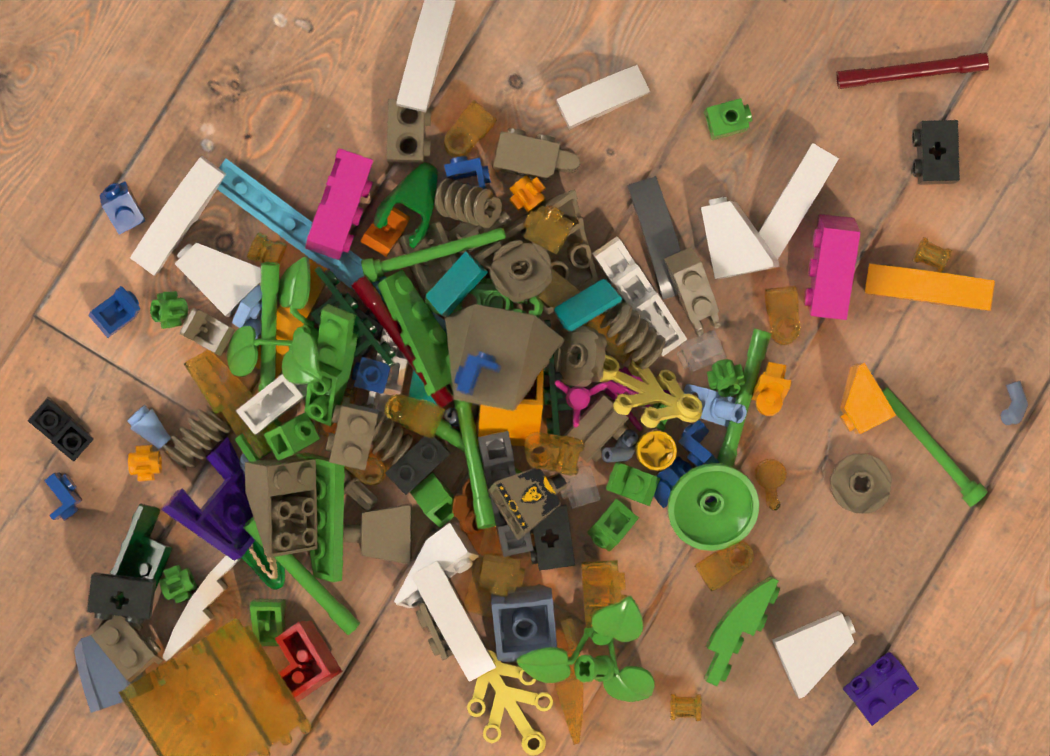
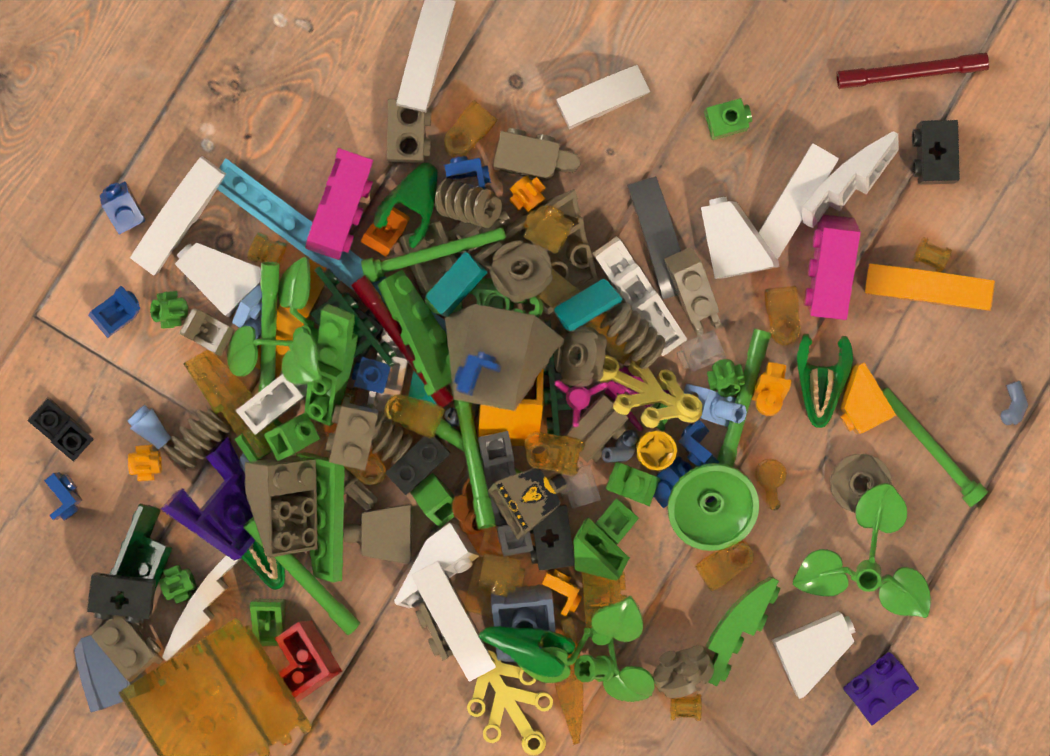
(524, 644): none -> green animal
(560, 582): none -> light orange bracket
(598, 553): none -> bright green slope
(682, 671): none -> dark tan plate
(823, 384): none -> green animal
(856, 173): none -> white slope
(903, 593): none -> bright green plant

